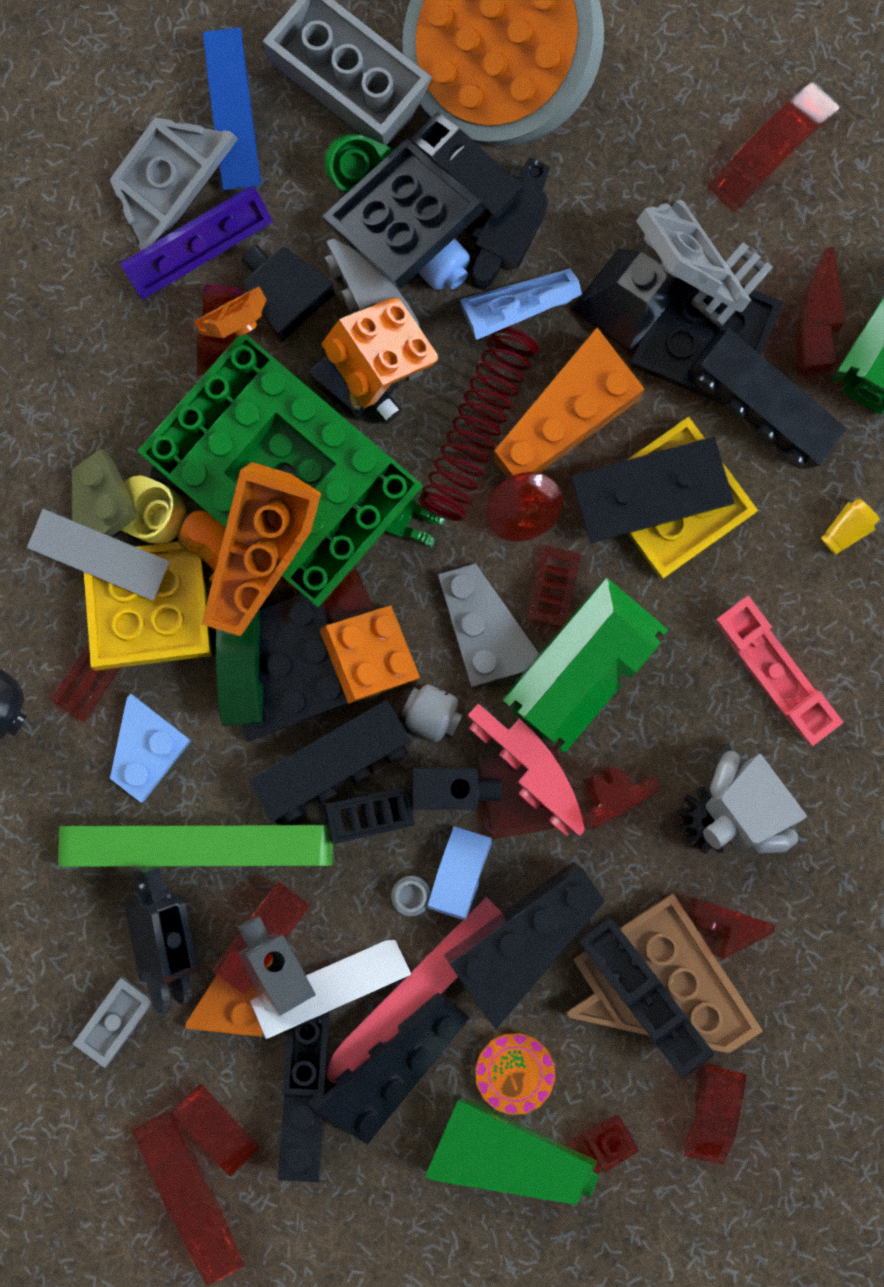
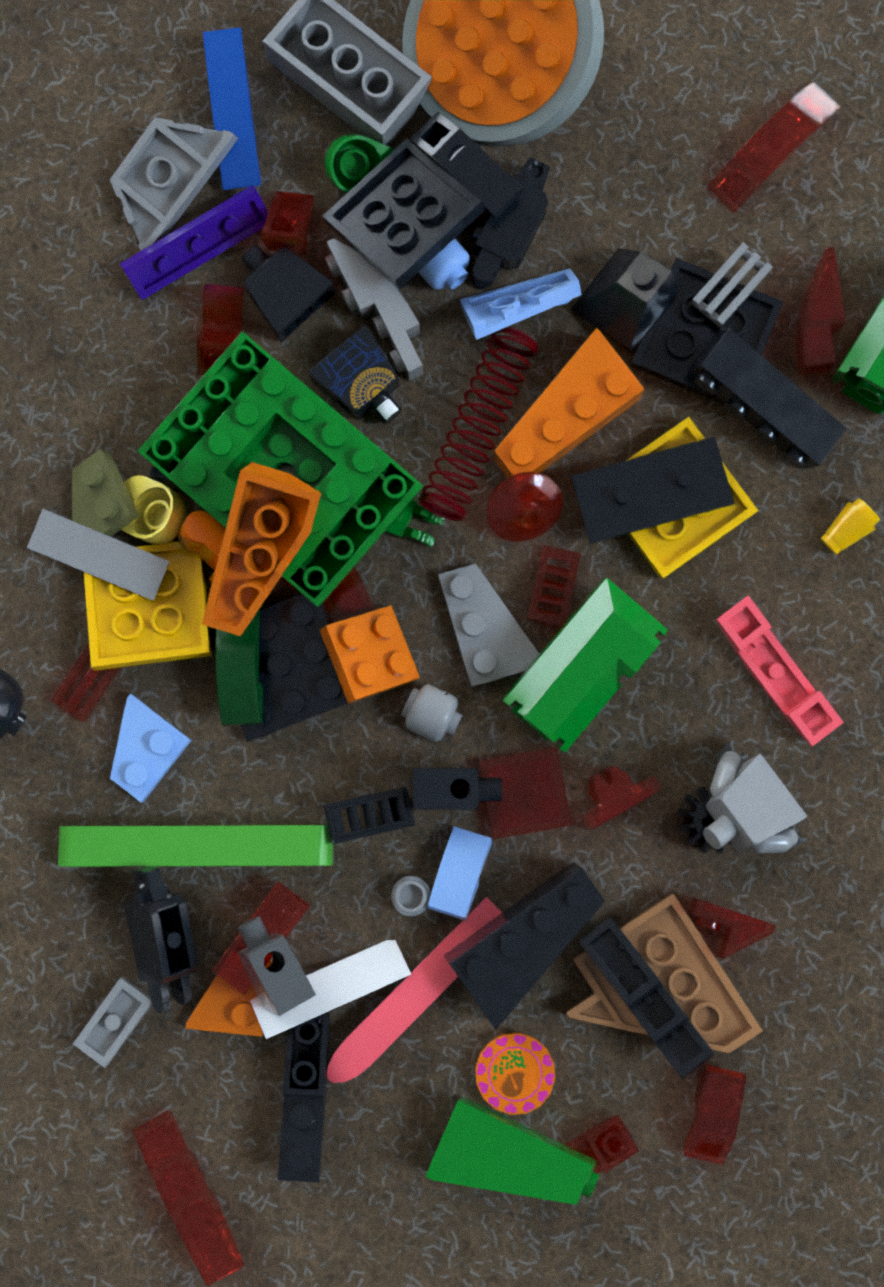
(215, 1129): clear red slope -> none
(233, 317): orange wing -> none
(288, 222): none -> clear red slope
(330, 761): black brick -> none
(378, 349): orange bracket -> none
(380, 1084): black wing -> none
(544, 779): coral slope -> none
(690, 253): light grey wing -> none

